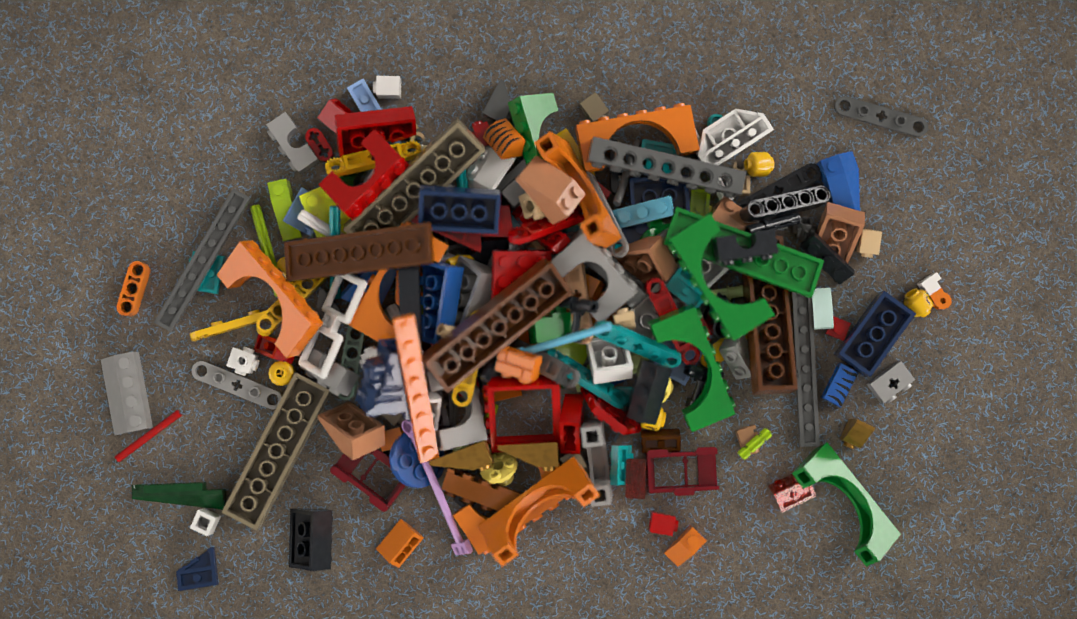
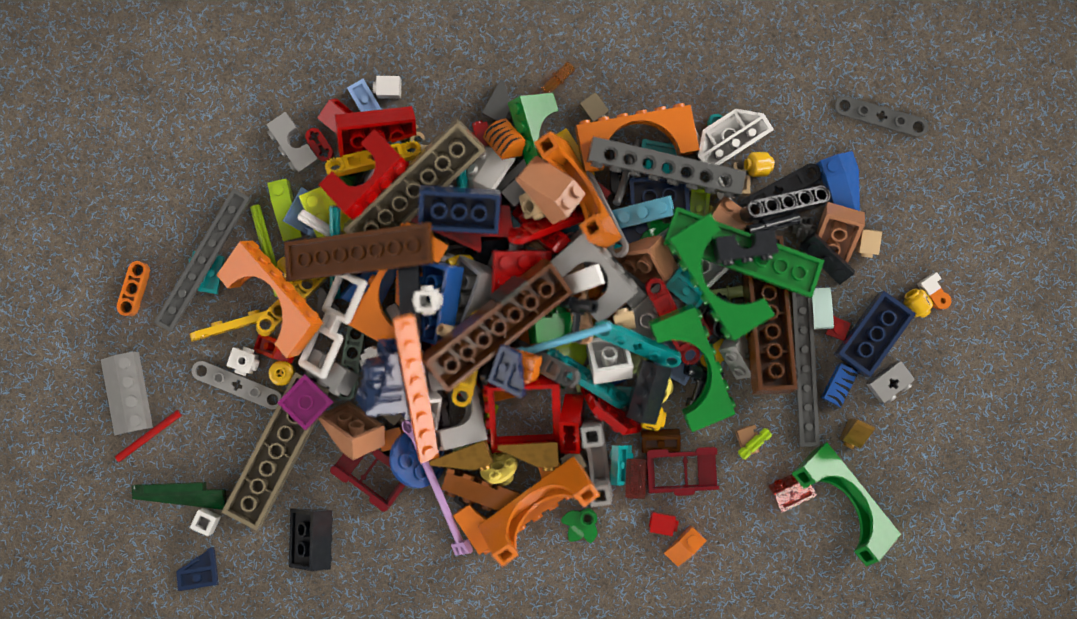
(305, 402): none -> magenta plate
(399, 543): orange brick -> none
(420, 300): none -> white brick
(508, 290): none -> piece
(508, 371): none -> dark blue wing
(558, 77): none -> clear orange axle
(579, 527): none -> green plate
(584, 279): none -> white slope

